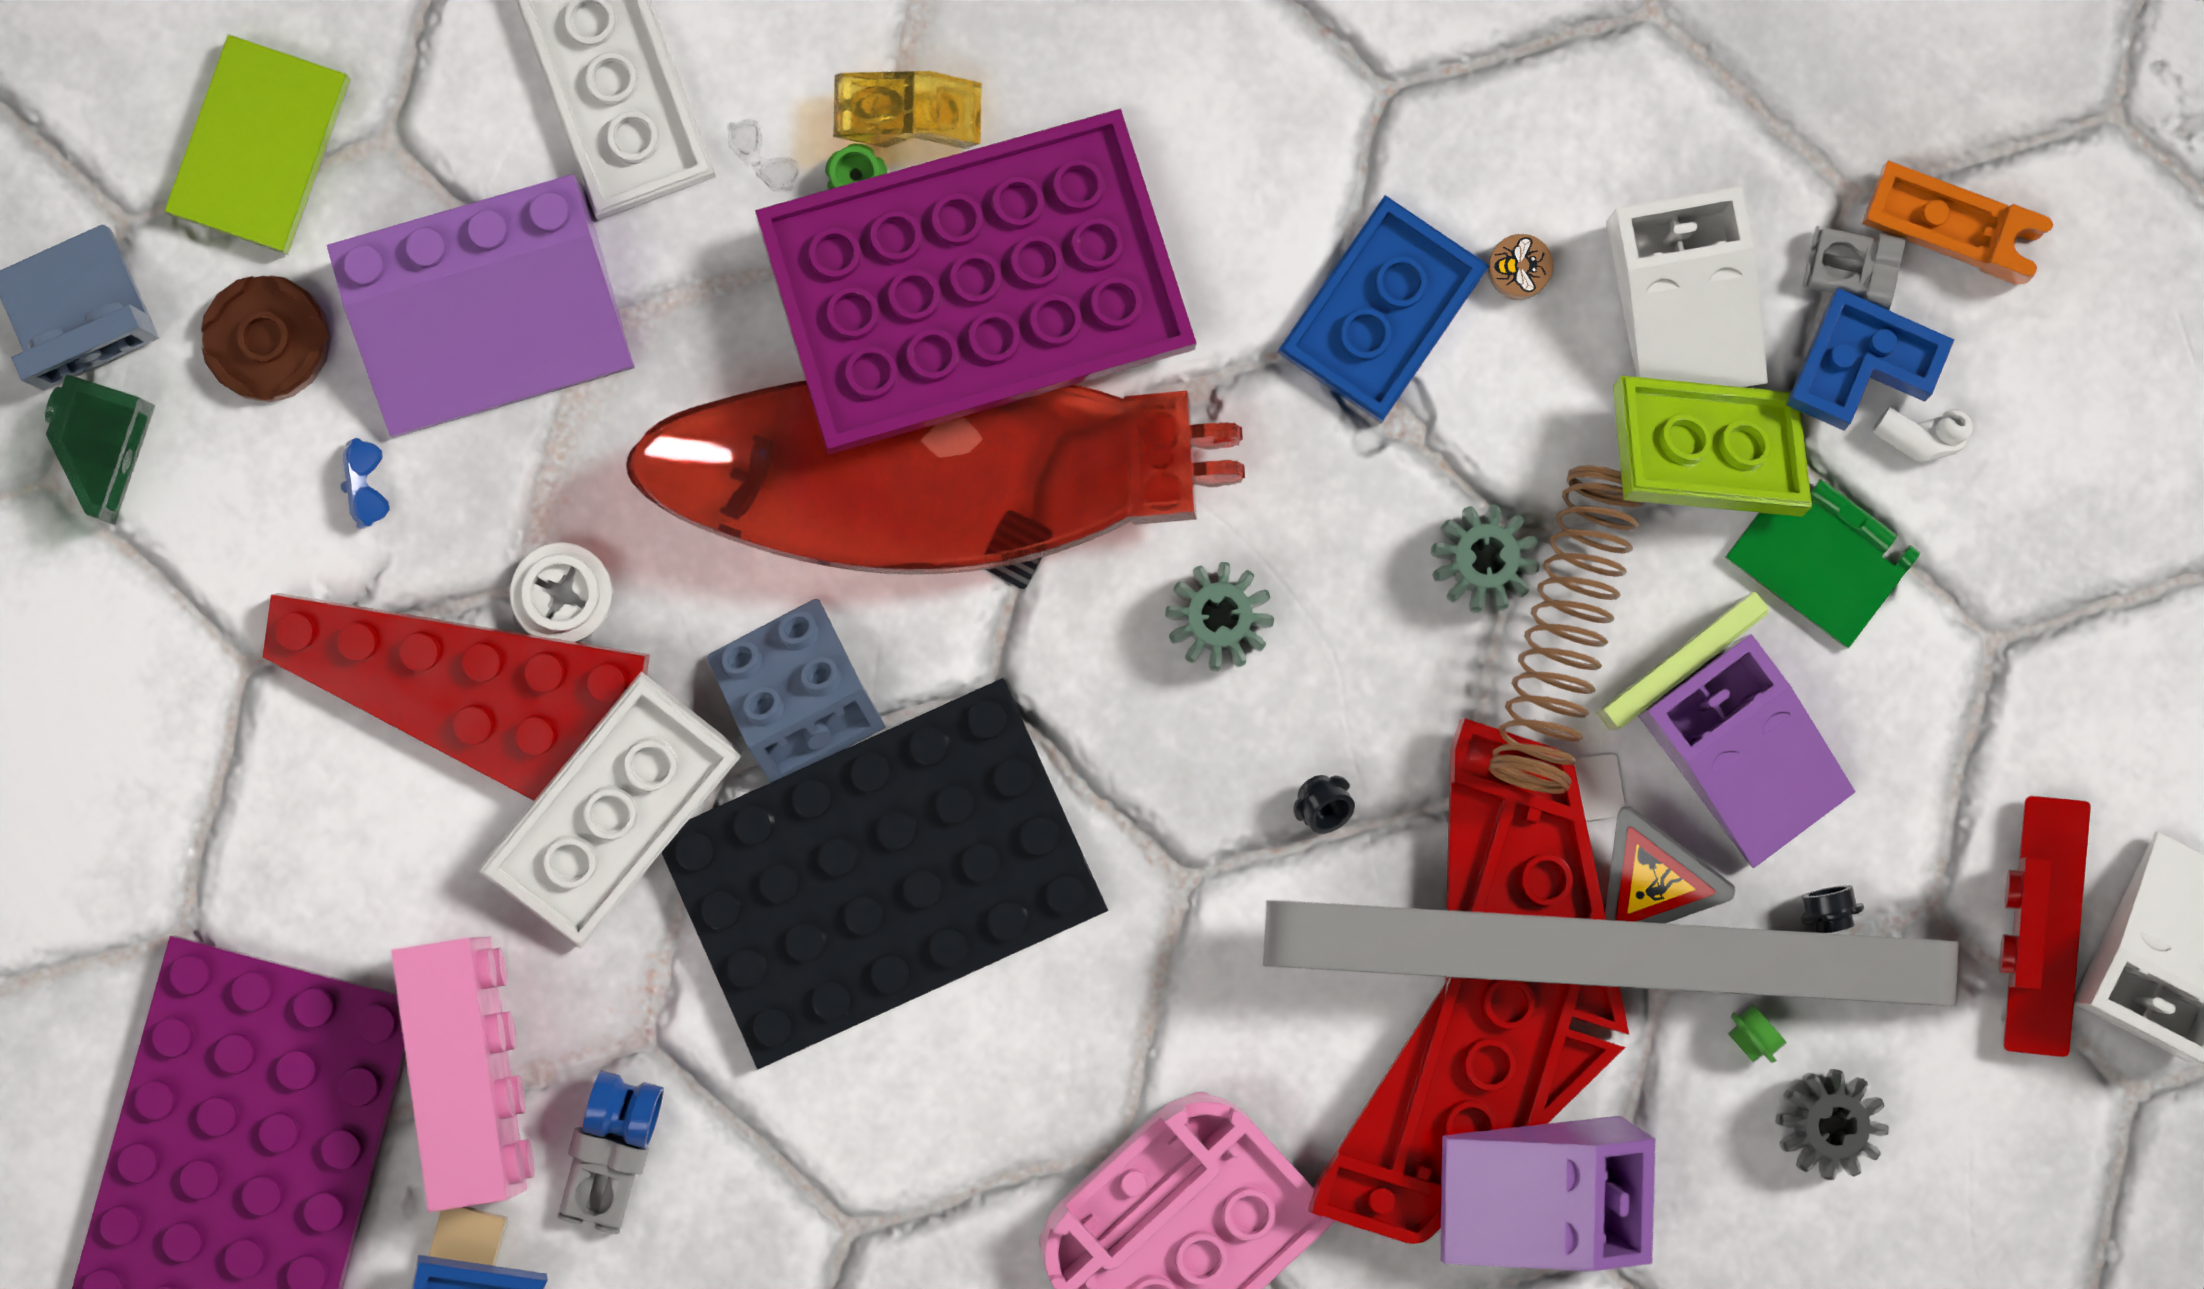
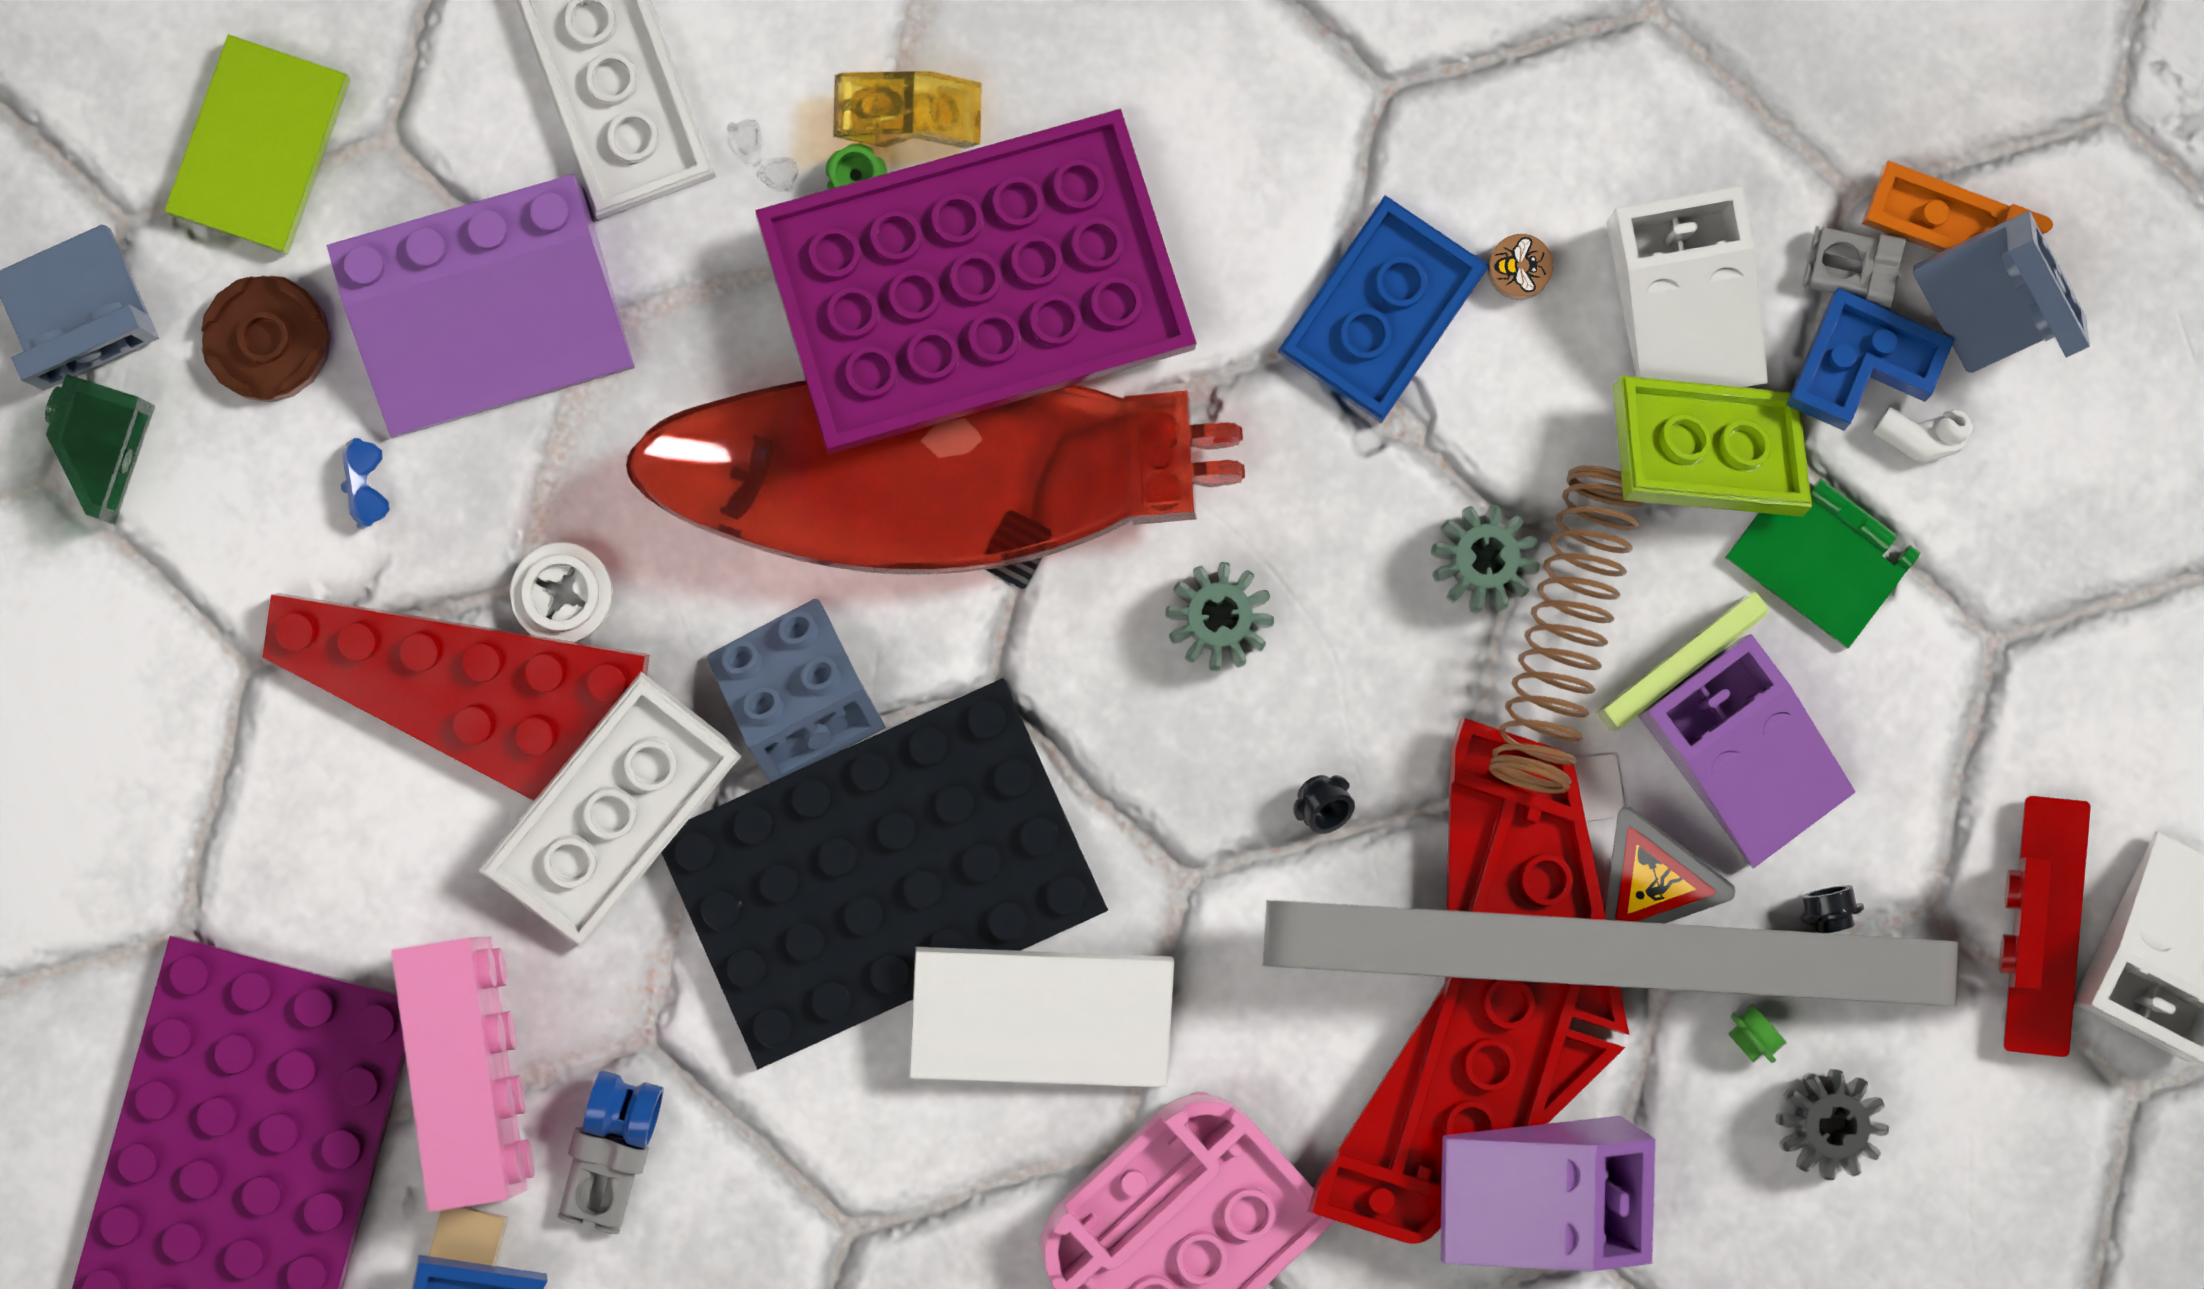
(1041, 1017): none -> white tile
(2002, 294): none -> sand blue bracket

